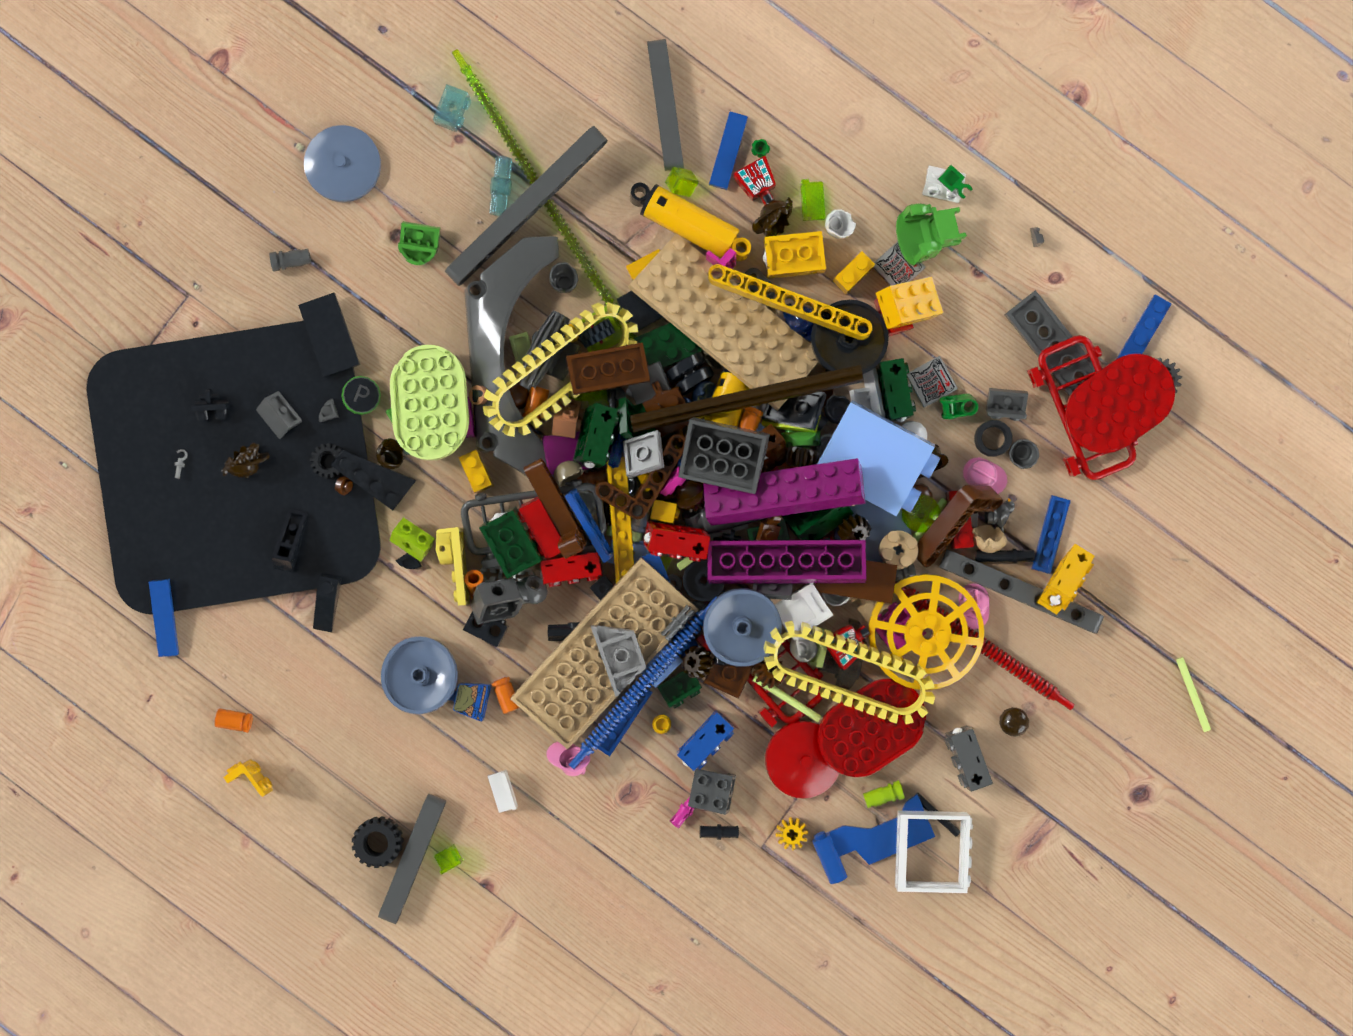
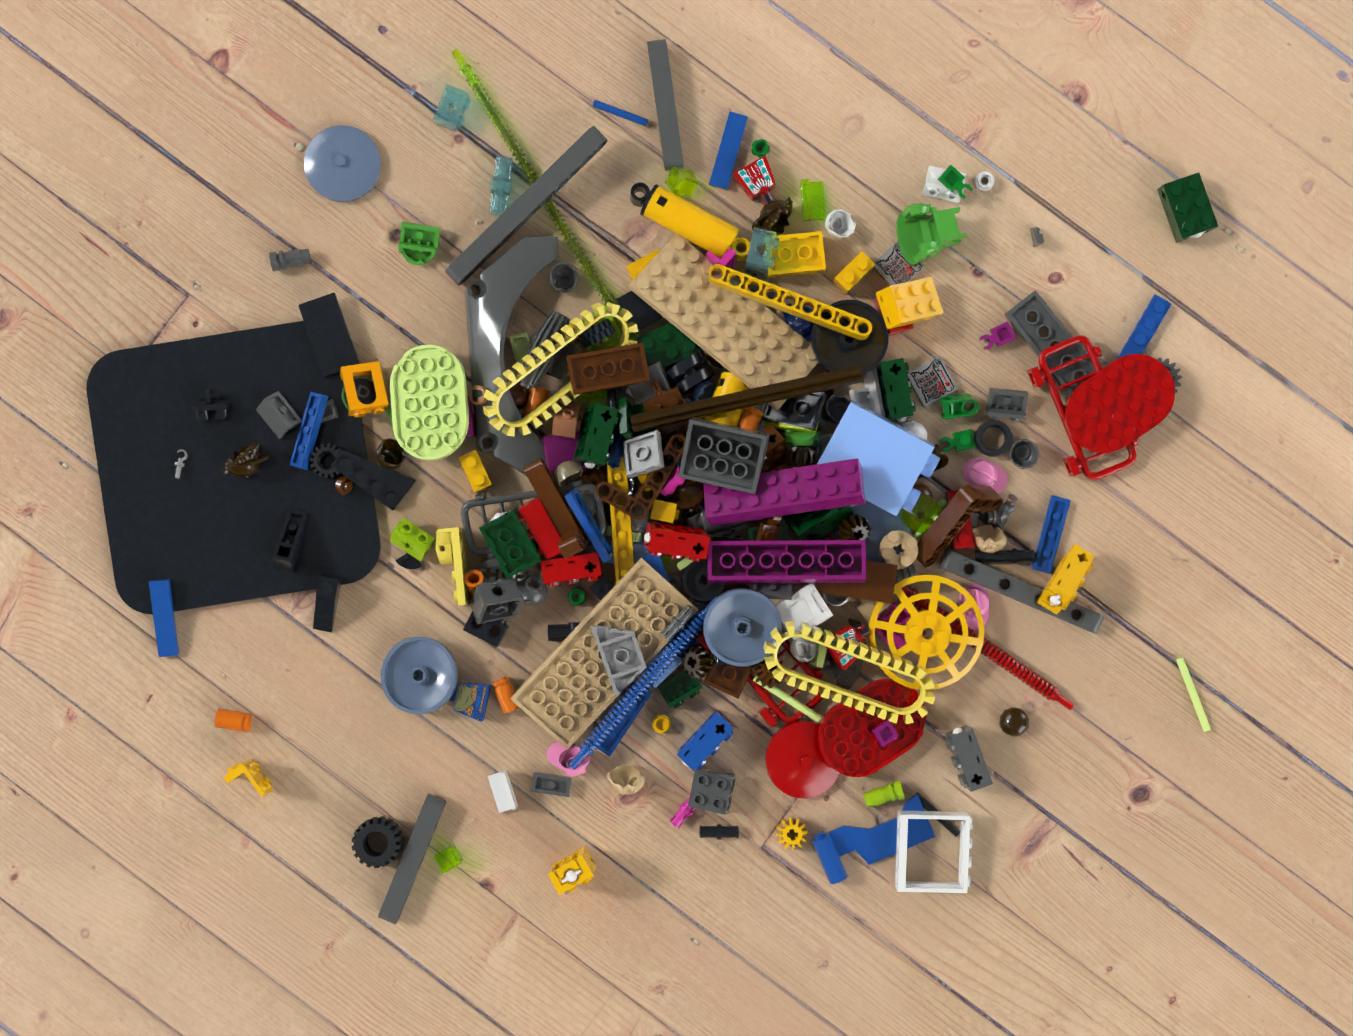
(308, 430): none -> blue tile
(357, 408): none -> light orange panel
(551, 784): none -> dark grey plate
(572, 871): none -> yellow piece
(576, 591): none -> green plate
(619, 112): none -> blue bar
(626, 779): none -> tan hair
(760, 239): none -> clear light blue brick
(885, 733): none -> magenta plate
(961, 441): none -> green plate
(984, 175): none -> white plate
(1000, 335): none -> magenta plate
(1187, 207): none -> dark green piece

